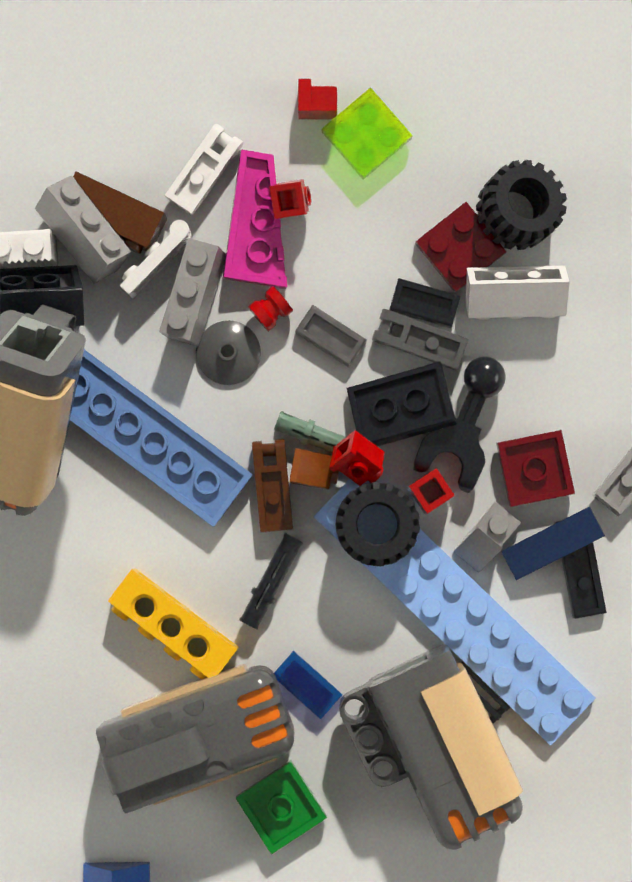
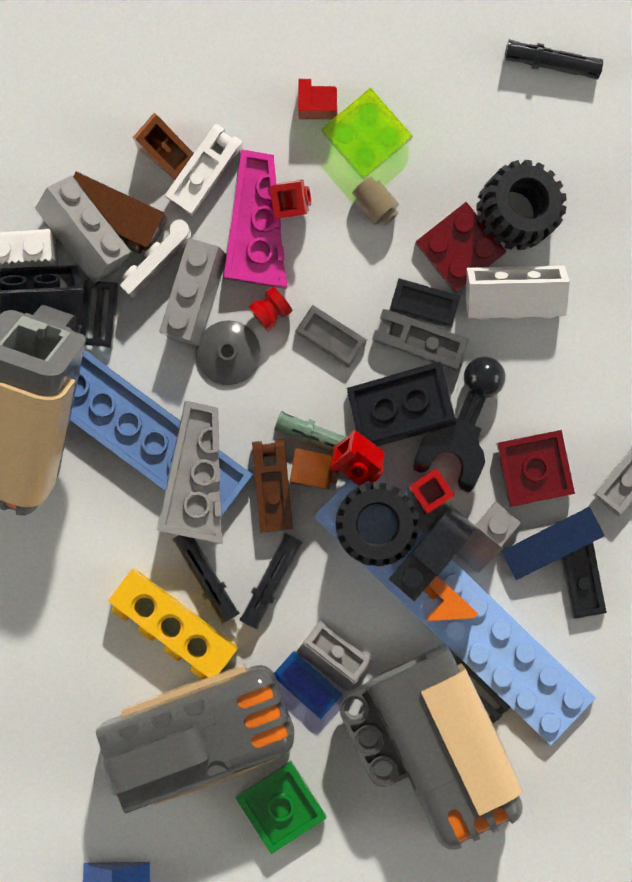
(97, 341): none -> black tile
(162, 146): none -> dark orange slope
(193, 484): none -> light grey wing
(207, 578): none -> black pin
(333, 656): none -> light grey slope
(376, 201): none -> dark tan brick
(433, 552): none -> black arch
(451, 604): none -> orange slope
(561, 61): none -> black pin

